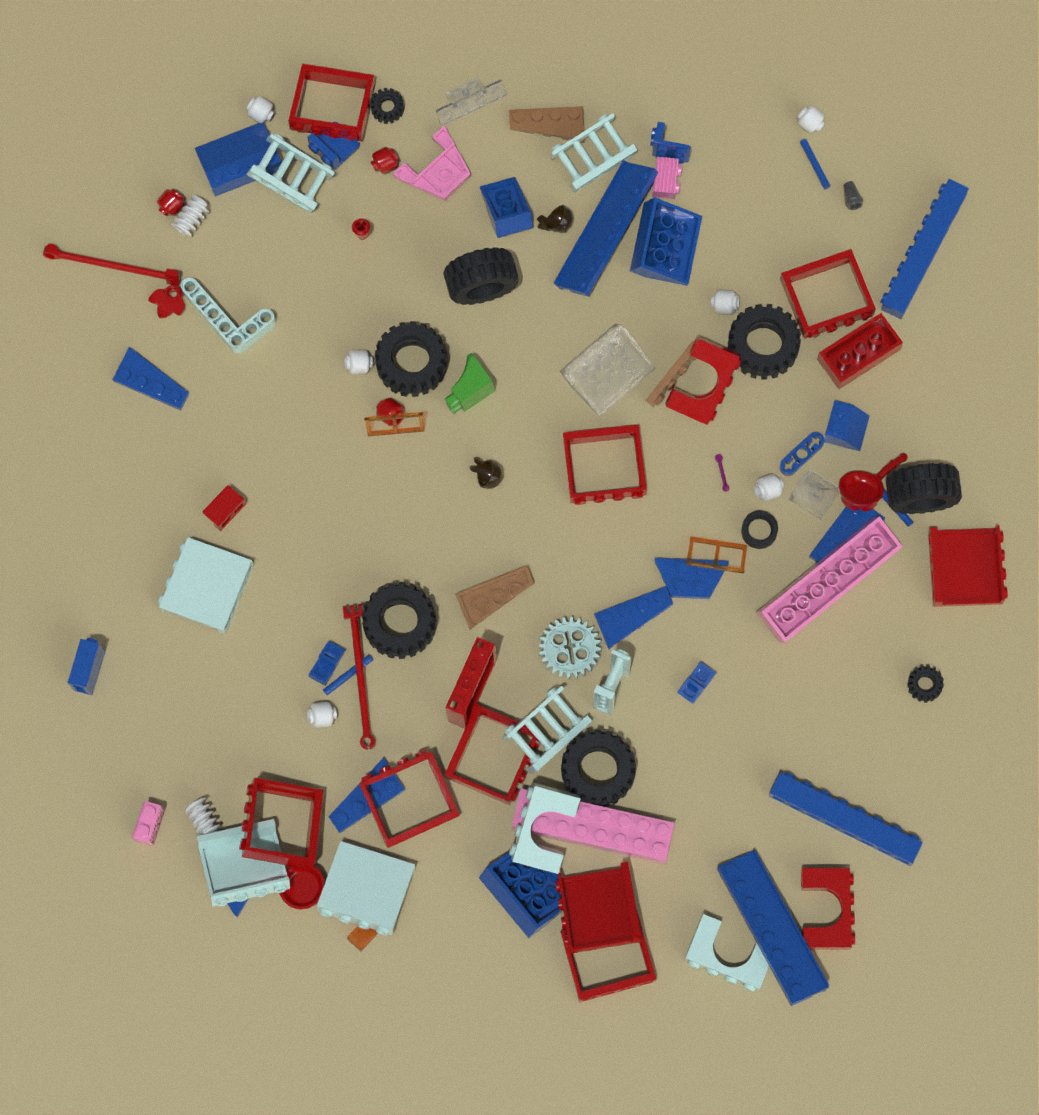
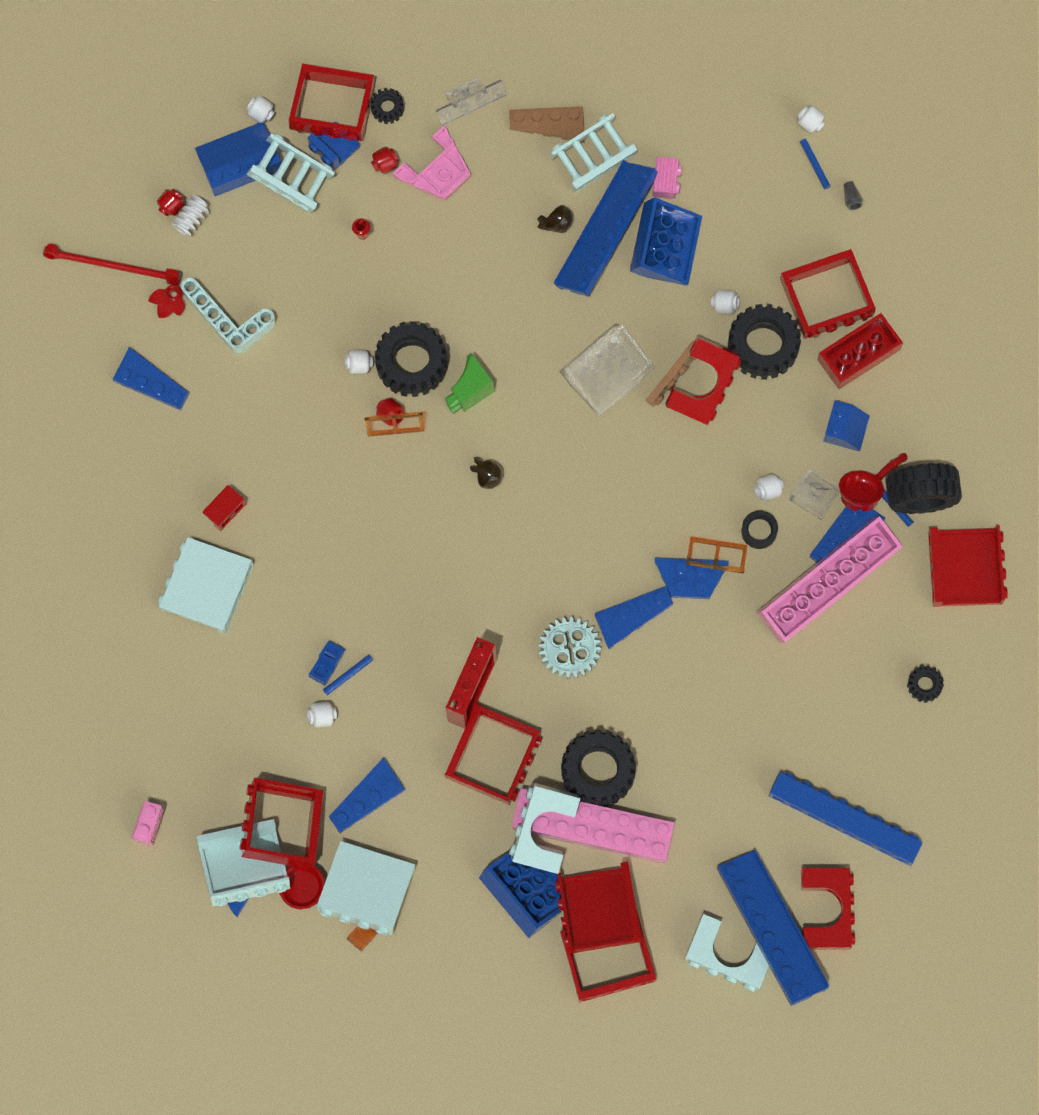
(86, 666): blue brick -> none
(201, 817): white piece -> none
(353, 616): red hinge -> none
(392, 596): black tyre -> none
(404, 764): red window -> none
(481, 276): black tyre -> none
(486, 598): medium nougat wing -> none
(506, 207): blue slope -> none
(551, 749): light aqua fence -> none
(598, 435): red window -> none
(604, 695): light aqua fence -> none
(666, 148): blue bracket -> none
(696, 682): blue slope -> none
(718, 458): magenta hinge -> none
(815, 448): blue beam -> none
(925, 248): blue brick -> none

